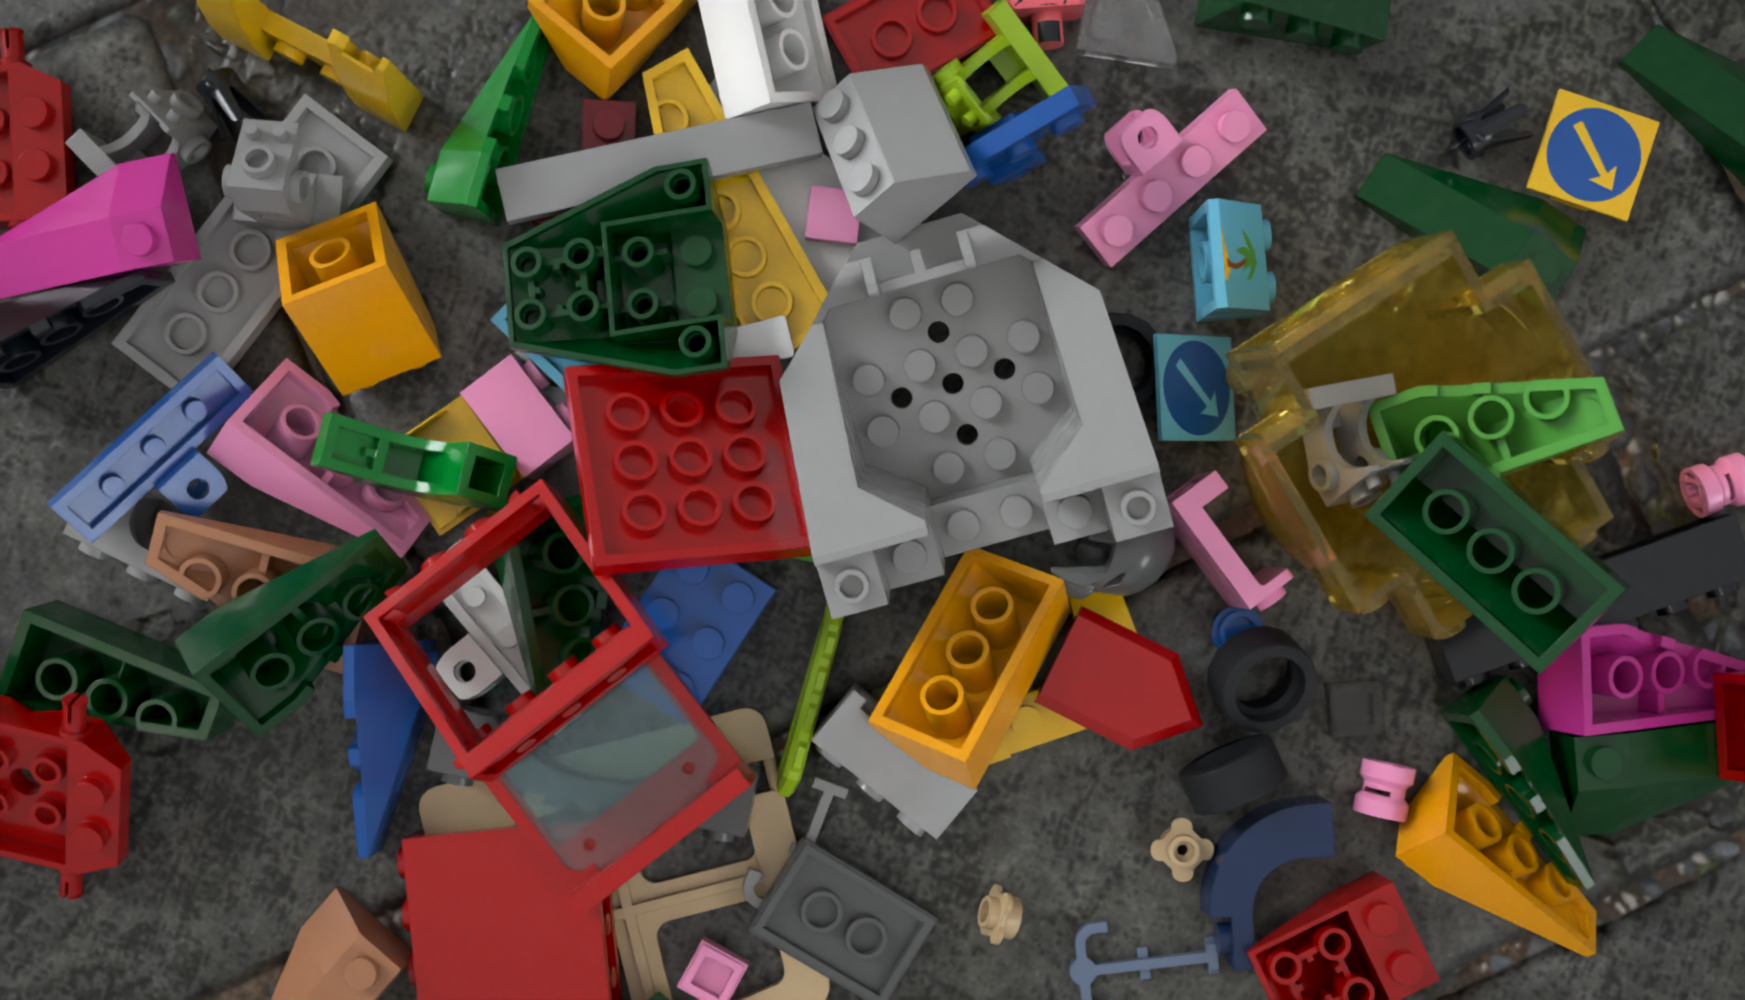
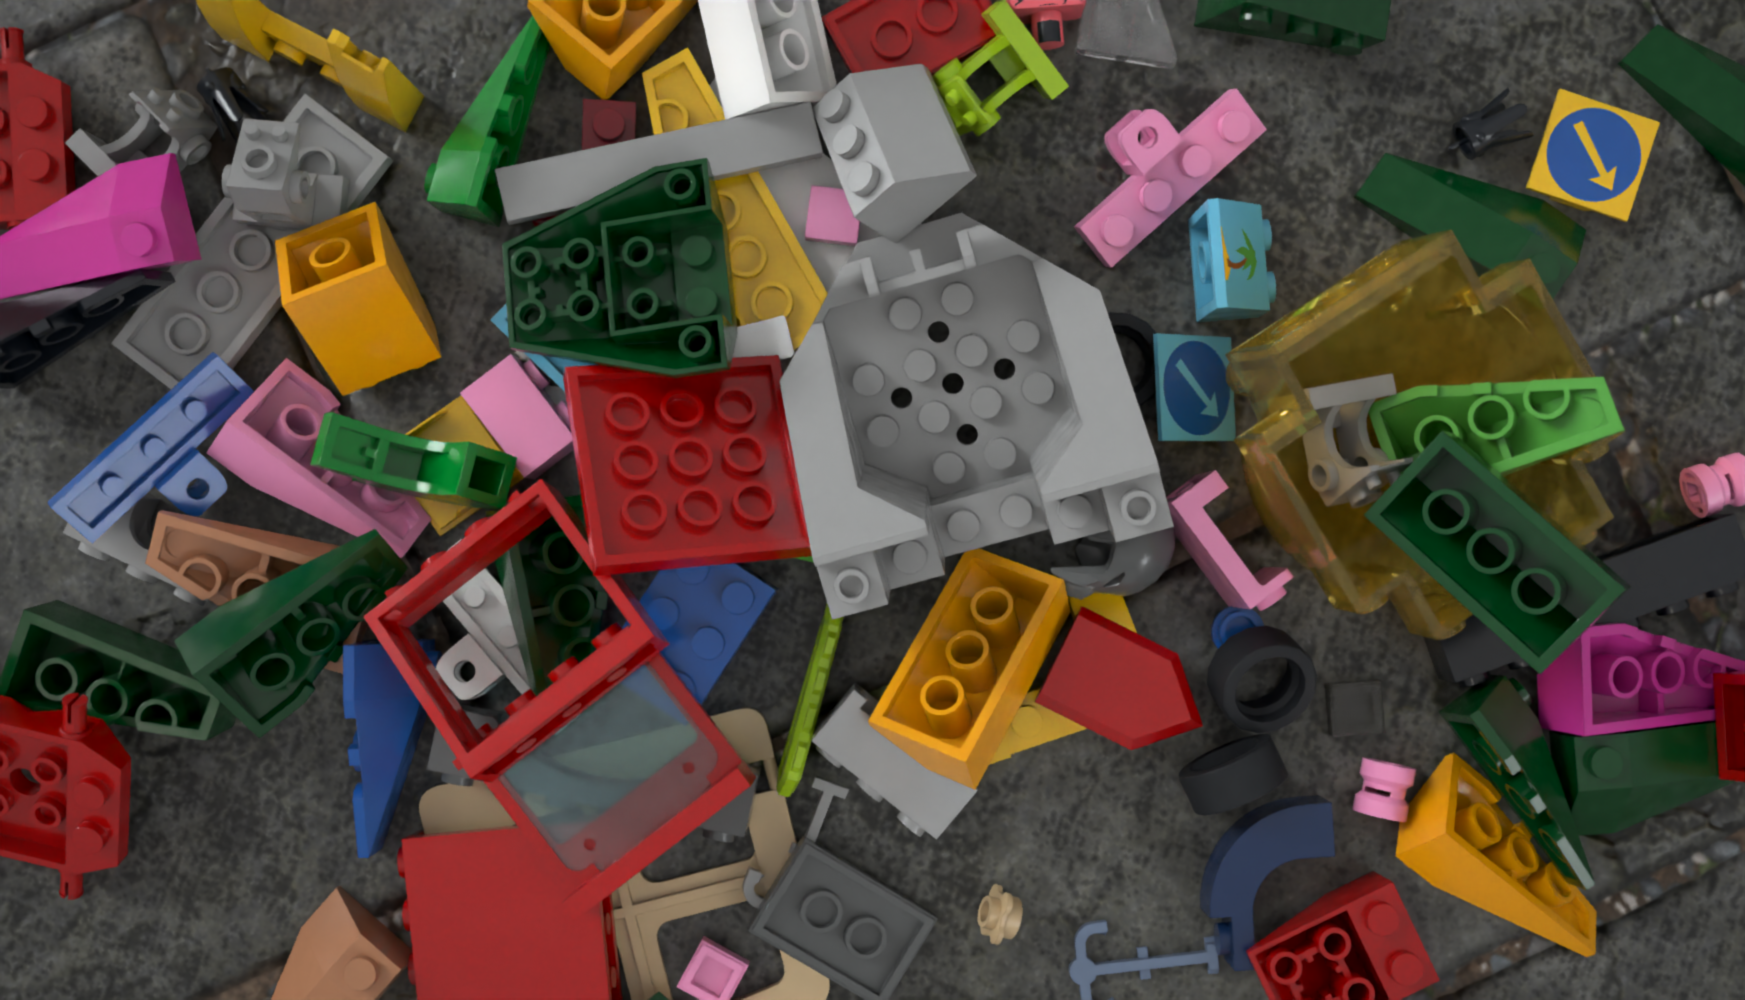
(1009, 145): blue plate -> none
(1179, 834): tan plate -> none

